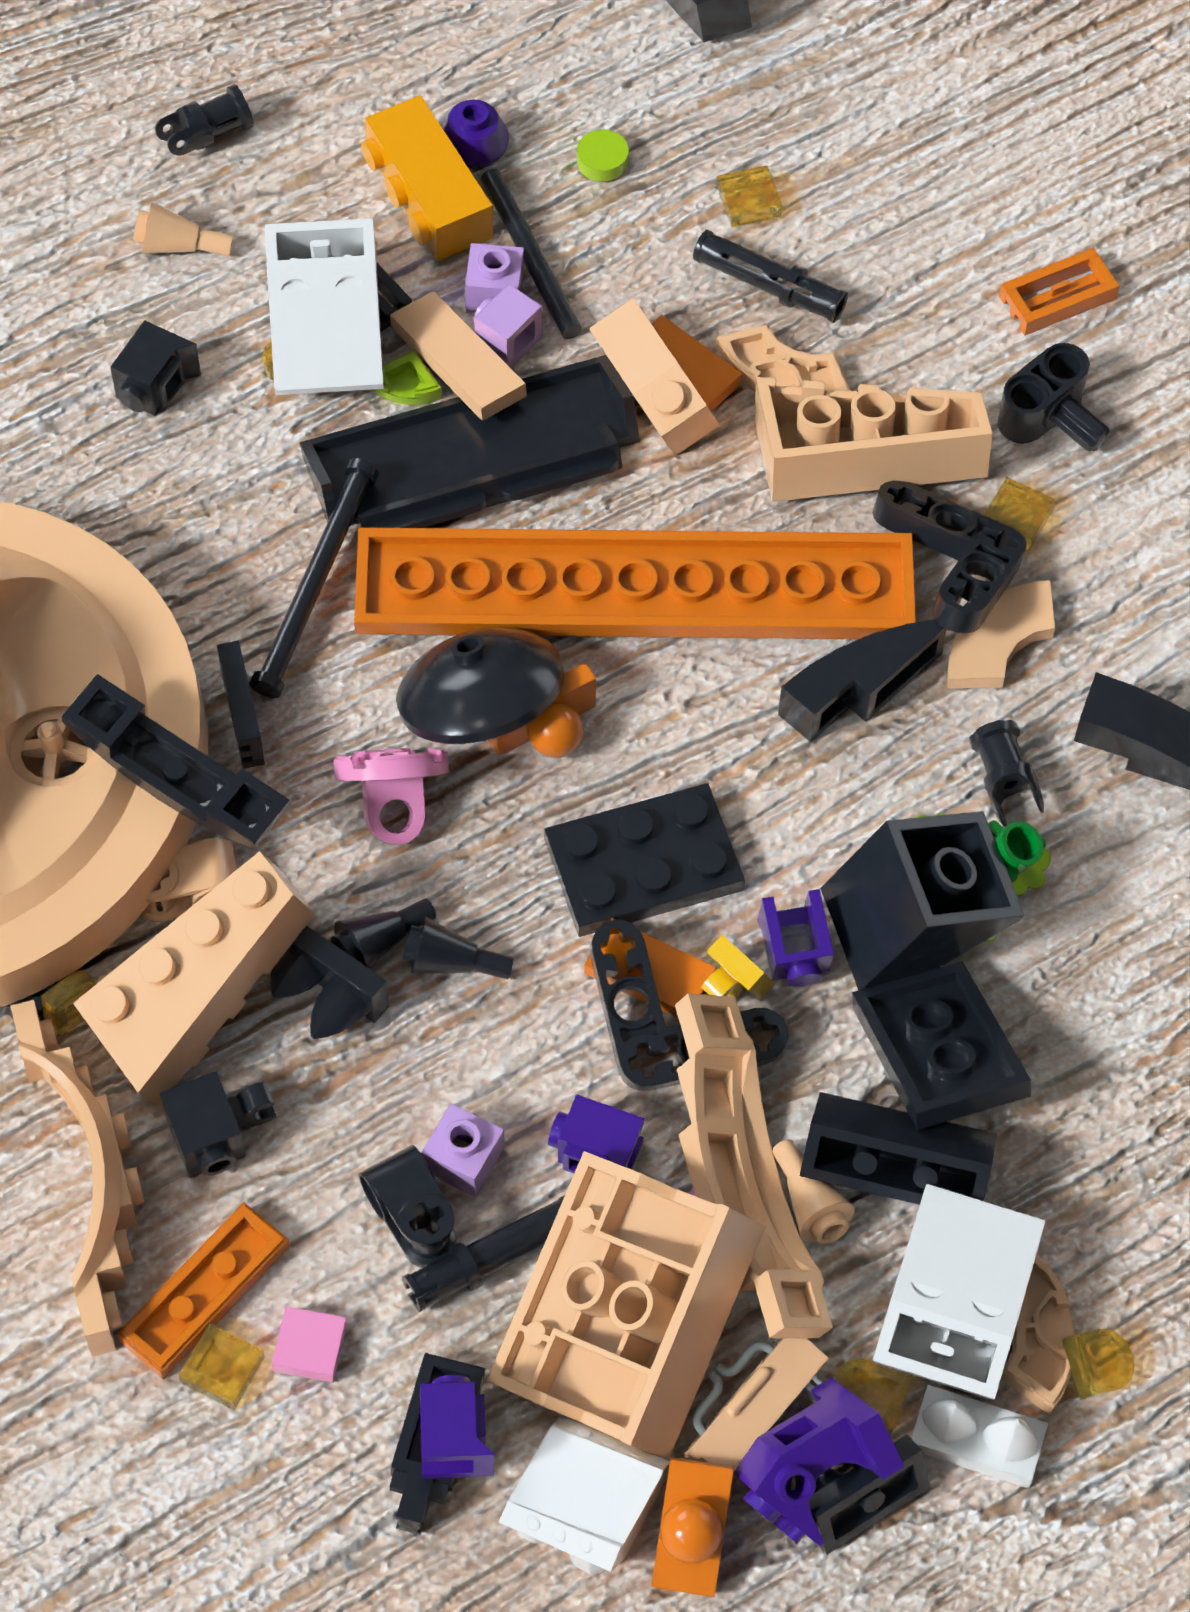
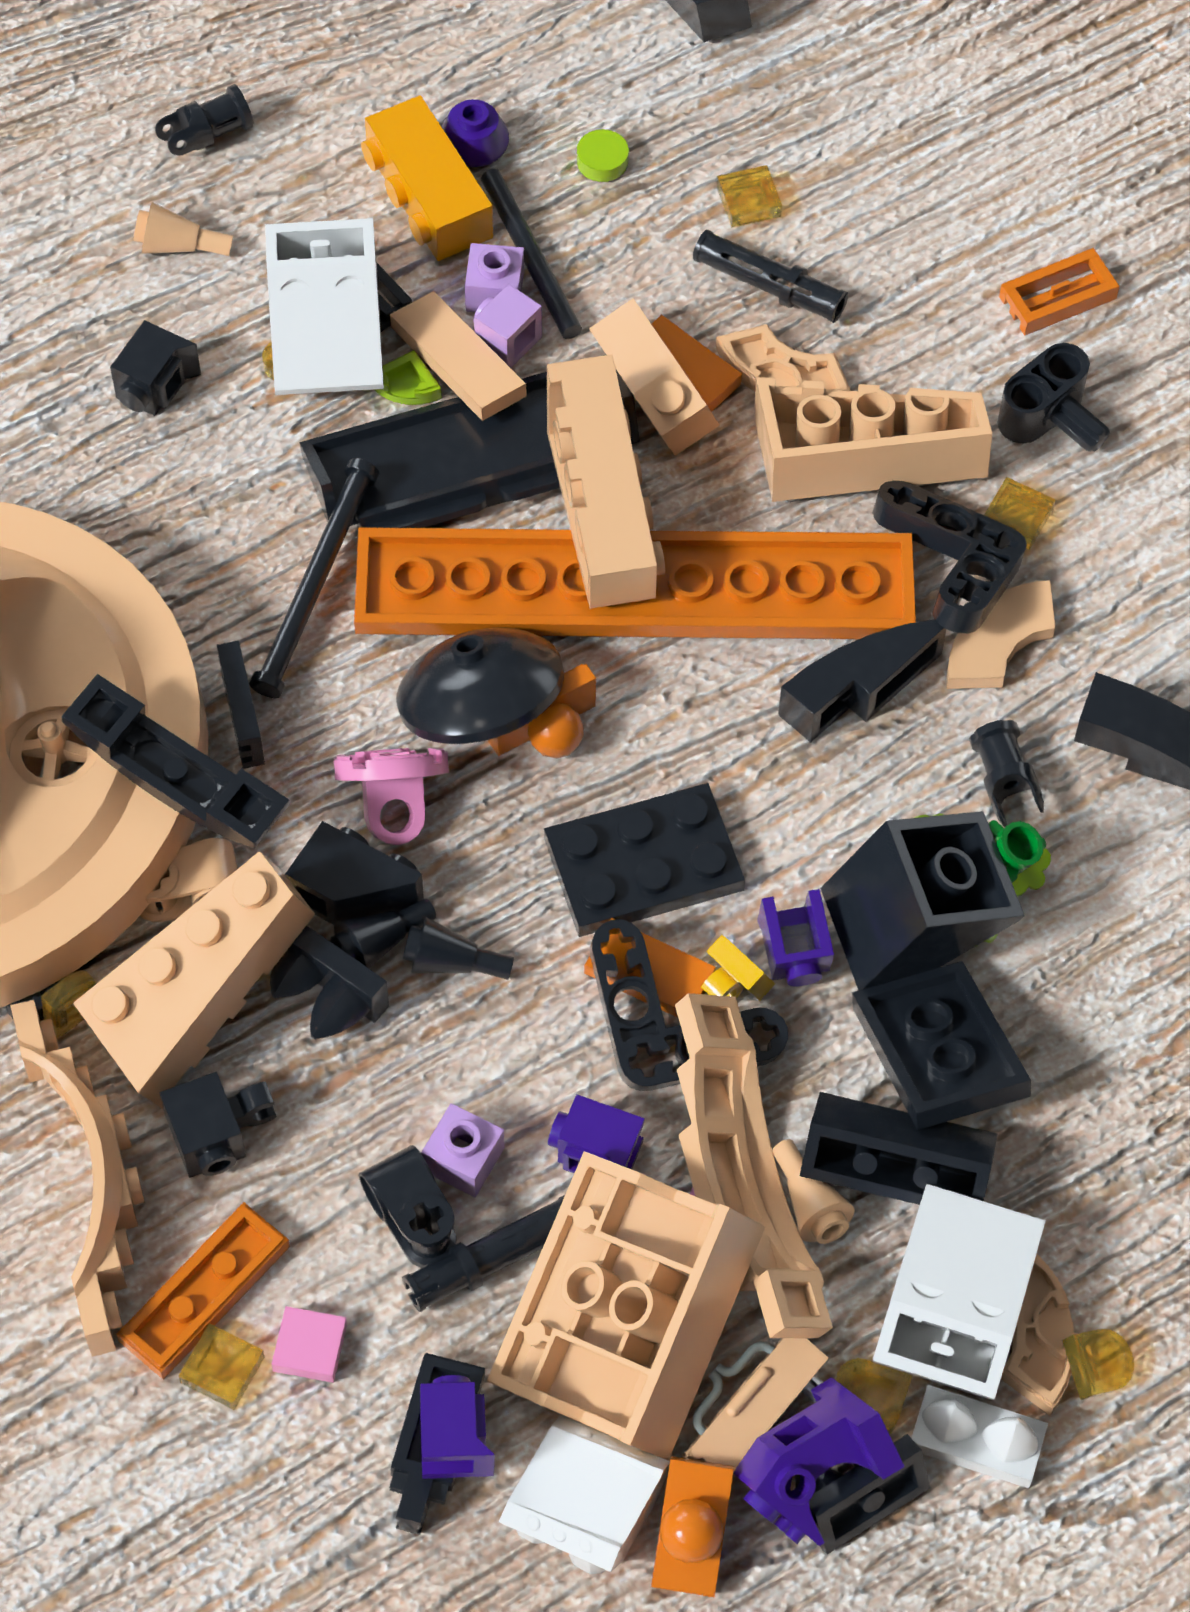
(349, 878): none -> black slope
(601, 482): none -> light nougat wedge

